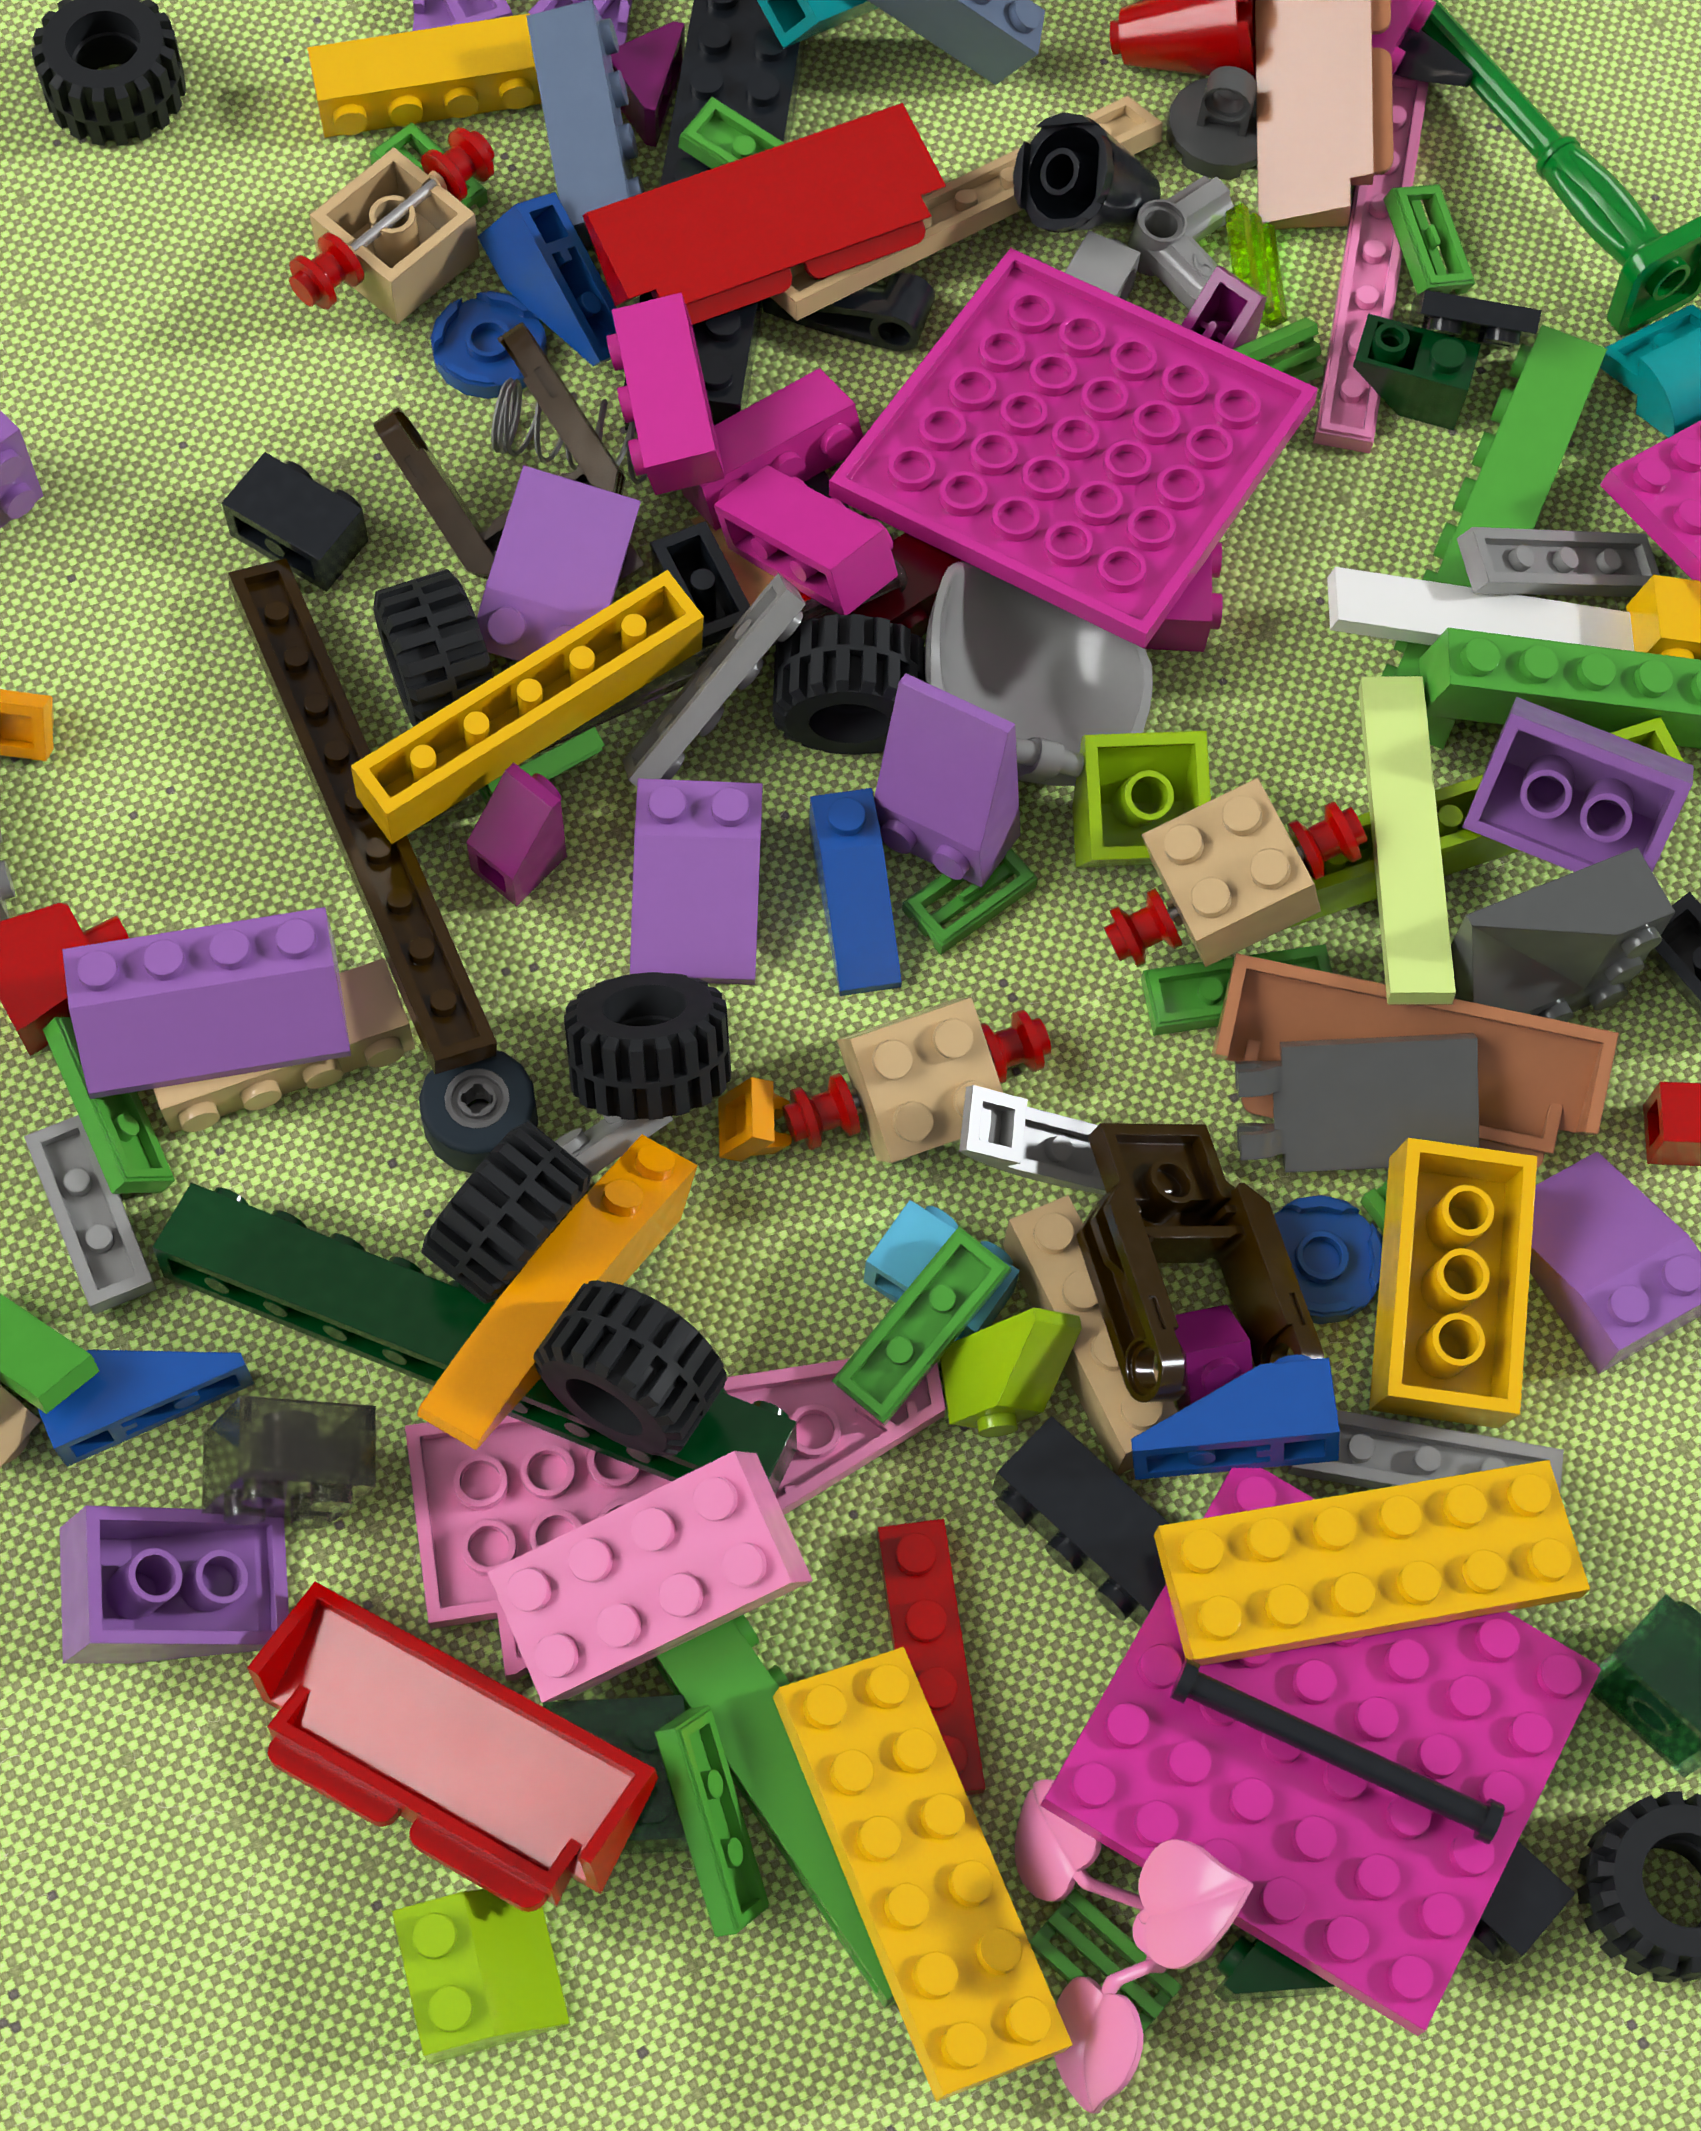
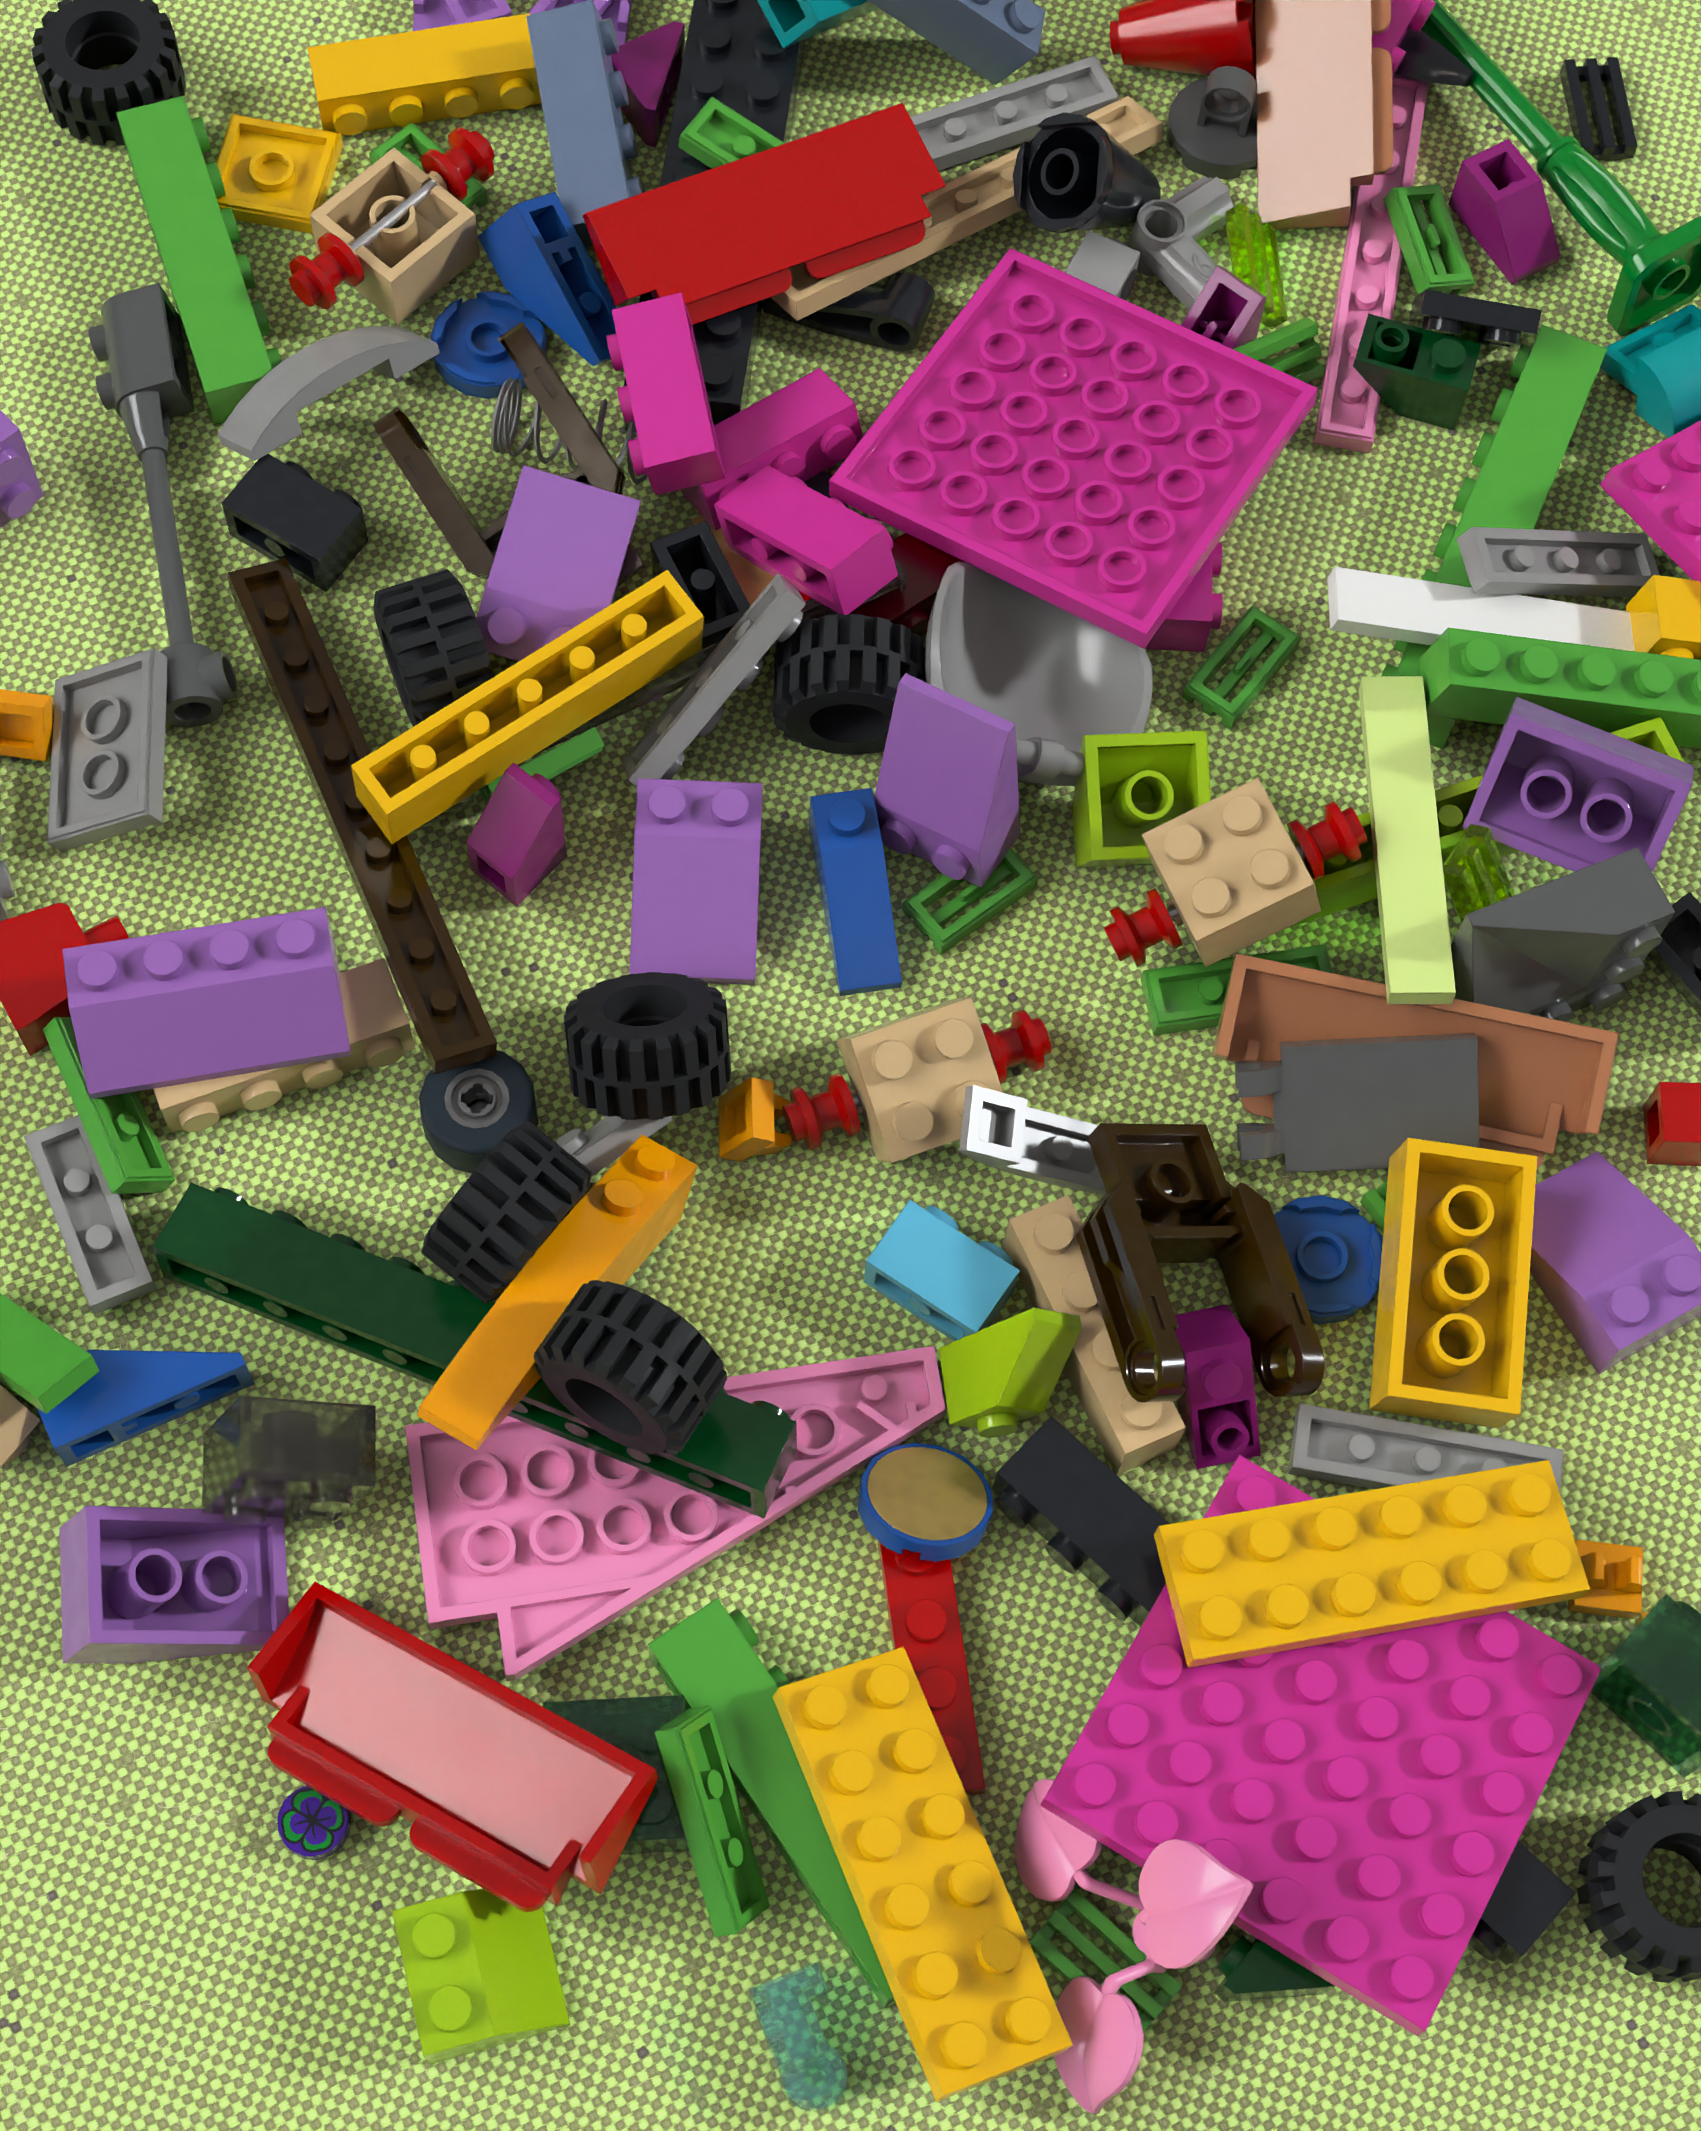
(108, 750): none -> light grey tile
(146, 389): none -> dark grey bar
(198, 251): none -> bright green brick
(268, 411): none -> light grey slope
(276, 171): none -> yellow tile
(312, 1824): none -> tile
(649, 1576): bright pink brick -> none
(806, 2065): none -> clear light blue leg
(921, 1325): bright green tile -> none
(925, 1501): none -> pearl gold tile
(1011, 112): none -> light grey plate
(1215, 700): none -> bright green tile
(1259, 1420): blue slope -> none
(1339, 1752): black bar -> none
(1483, 876): none -> clear neon green tile
(1506, 211): none -> magenta slope
(1593, 75): none -> black tile
(1613, 1579): none -> light orange tile

